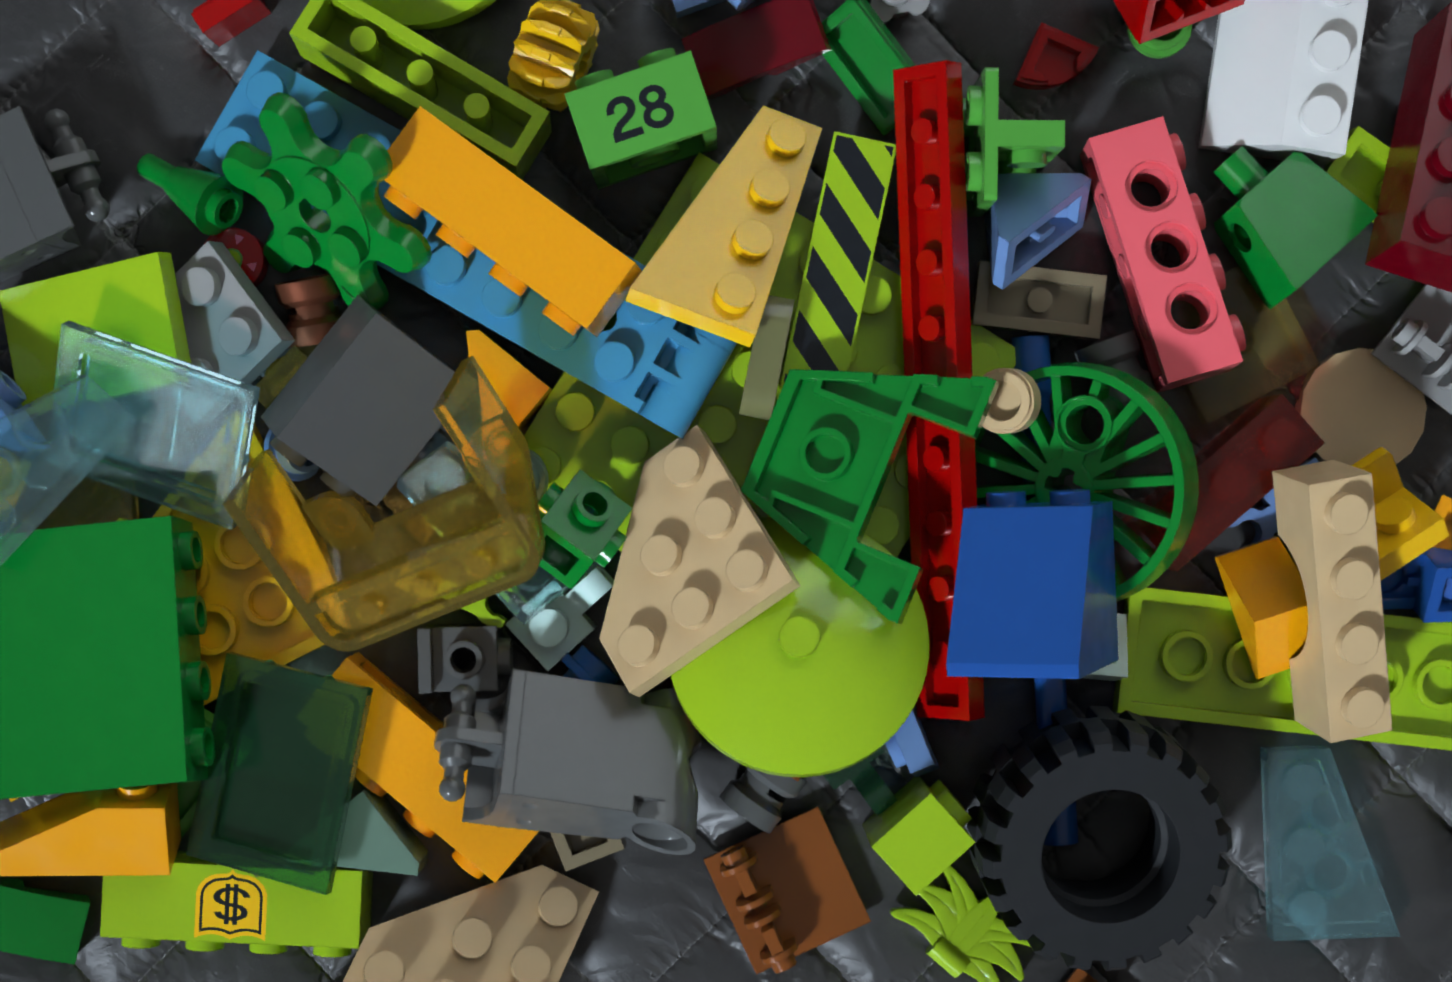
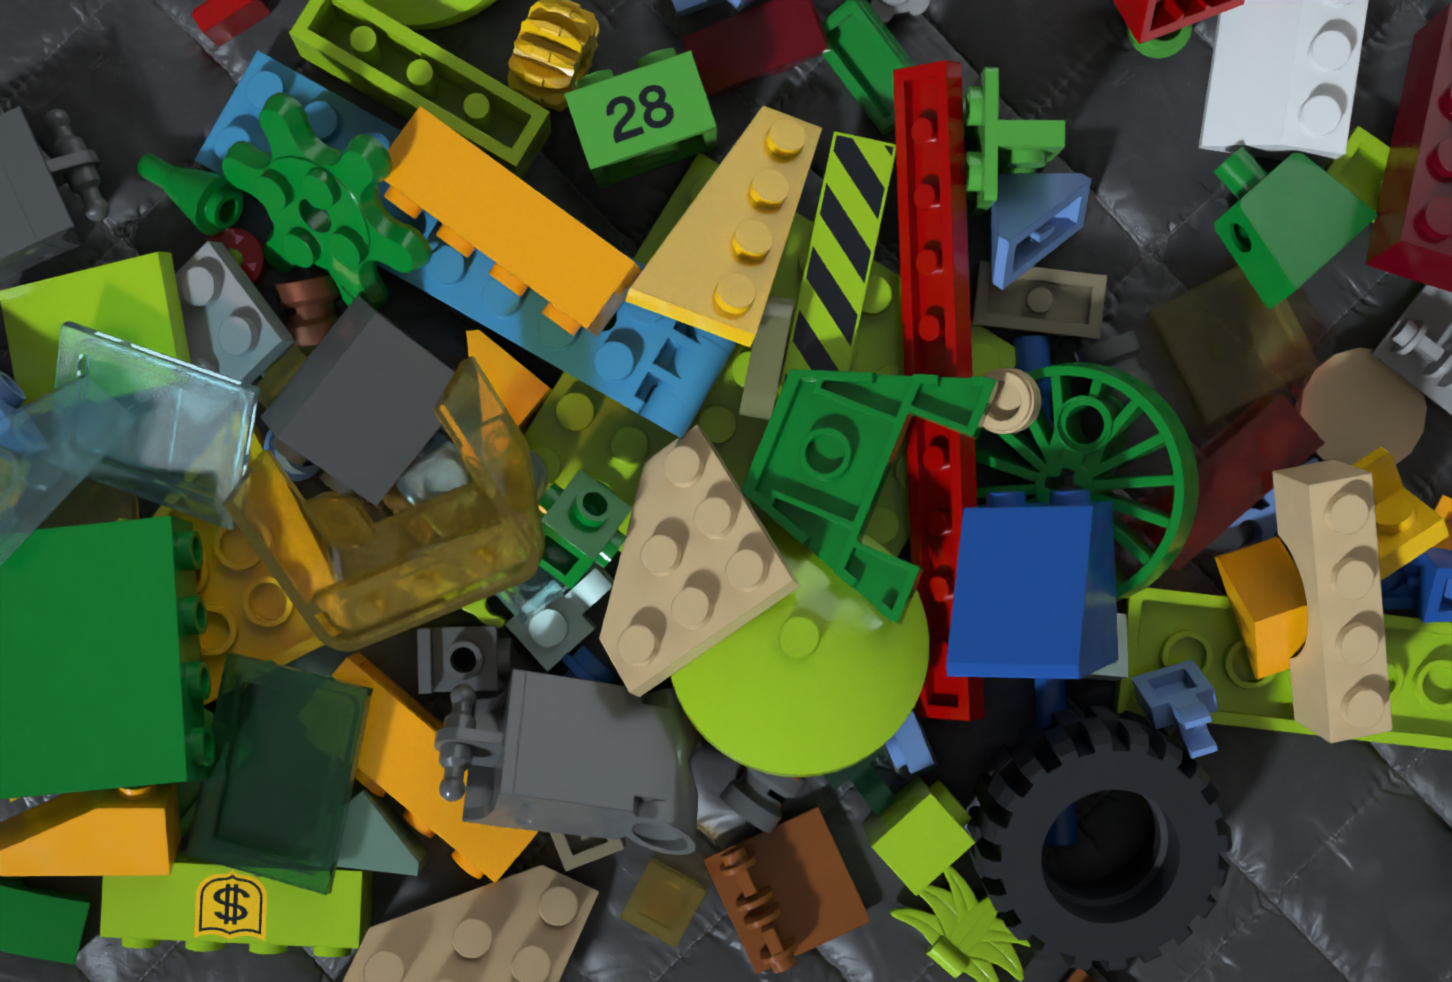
(663, 902): none -> clear yellow plate
(1053, 59): red tile -> none
(1154, 156): coral brick -> none
(1180, 699): none -> medium blue plate
(1314, 852): clear light blue wing -> none

